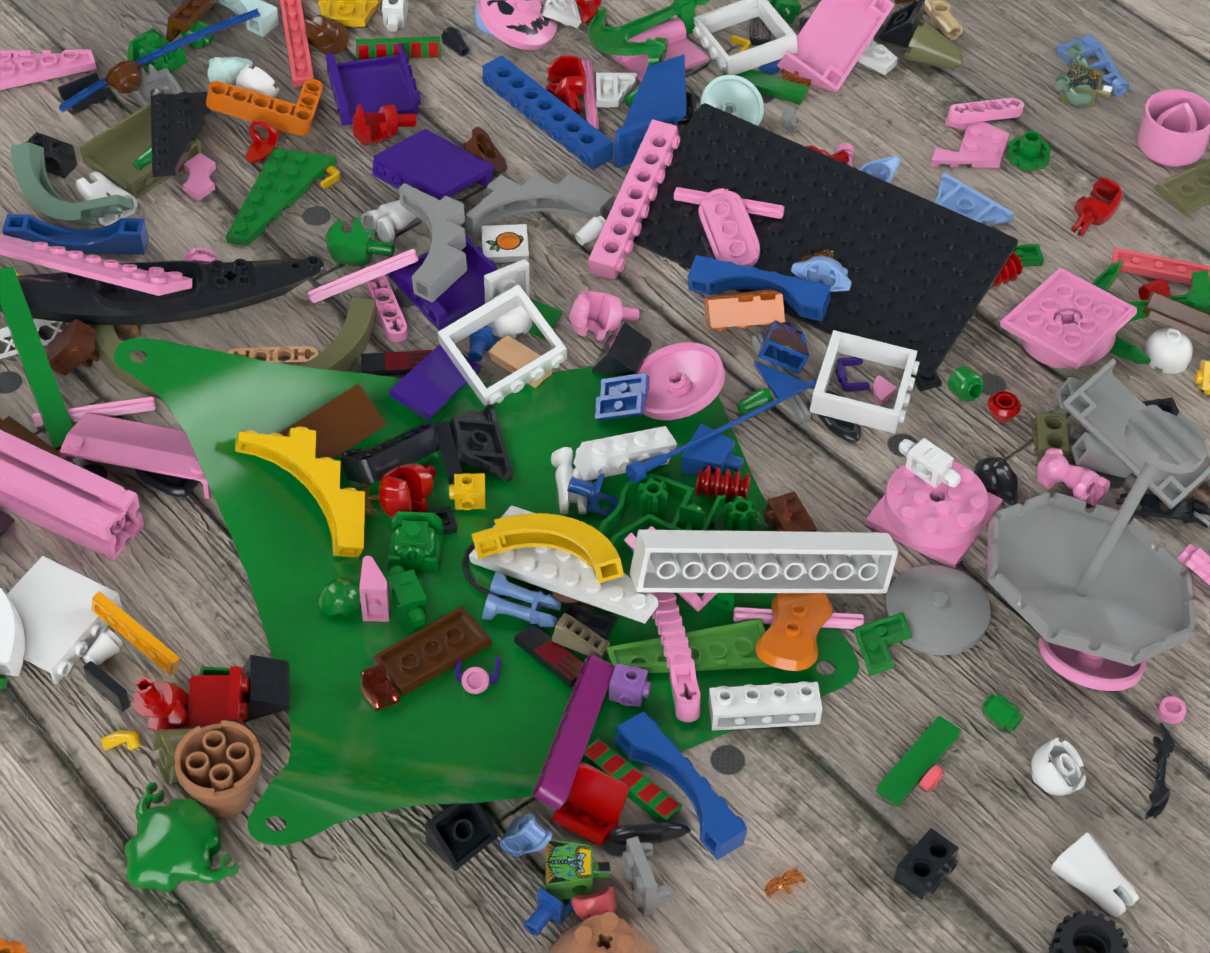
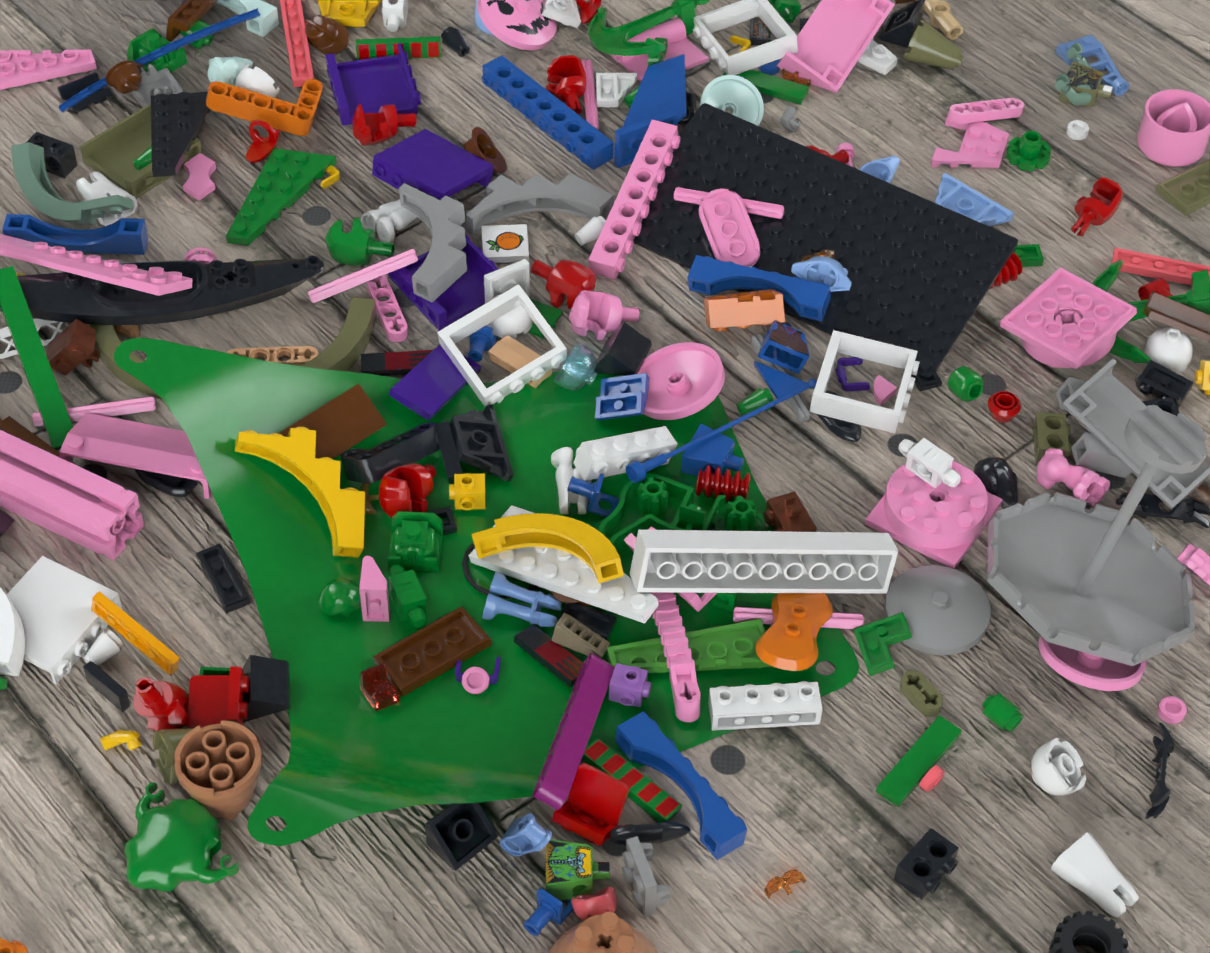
(223, 578): none -> black tile
(565, 278): none -> red piece
(577, 369): none -> clear light blue cylinder
(921, 693): none -> olive beam
(1077, 130): none -> white tile
(1163, 383): none -> black bracket

